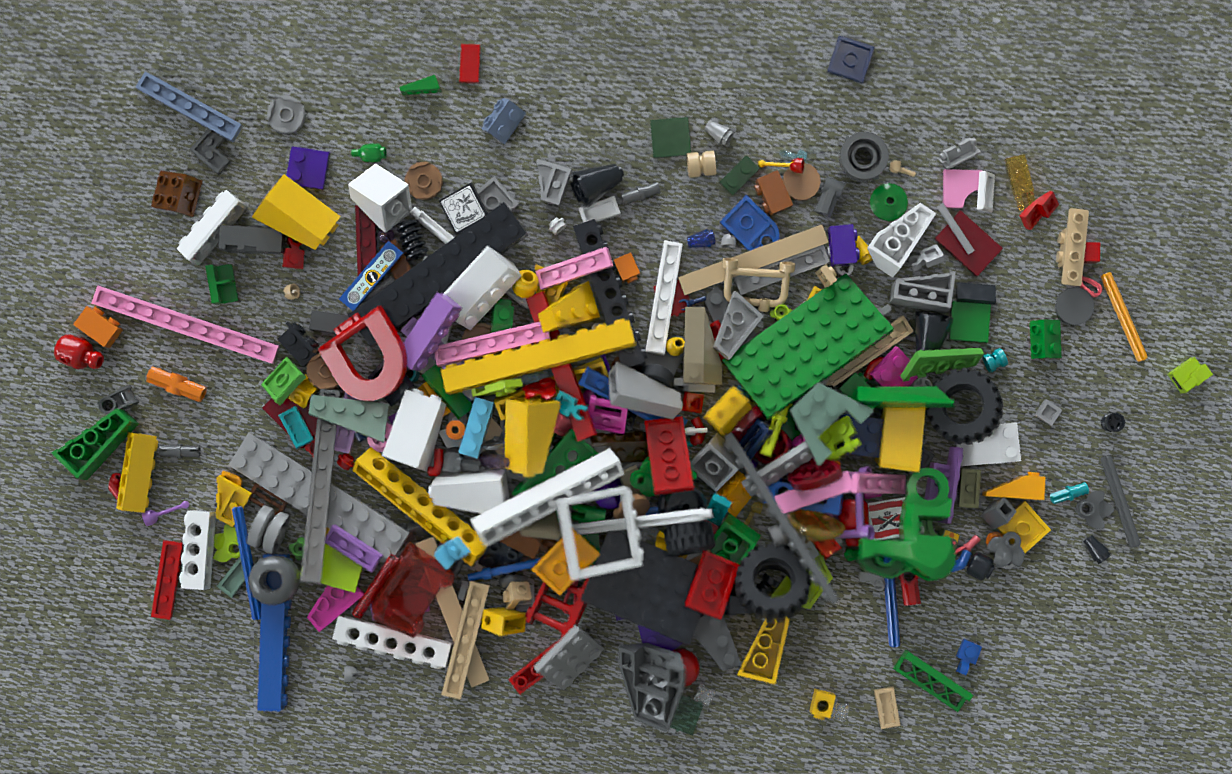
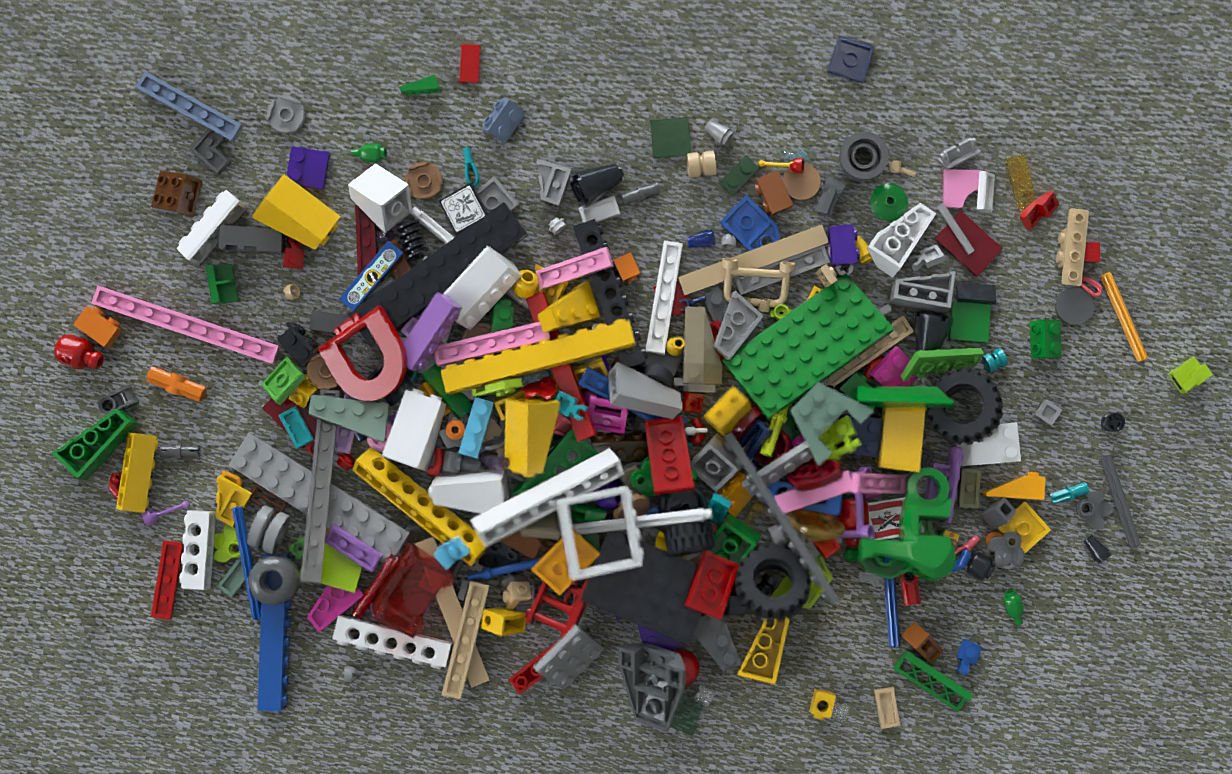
(469, 162): none -> teal piece
(922, 643): none -> dark orange slope
(1013, 606): none -> green plant

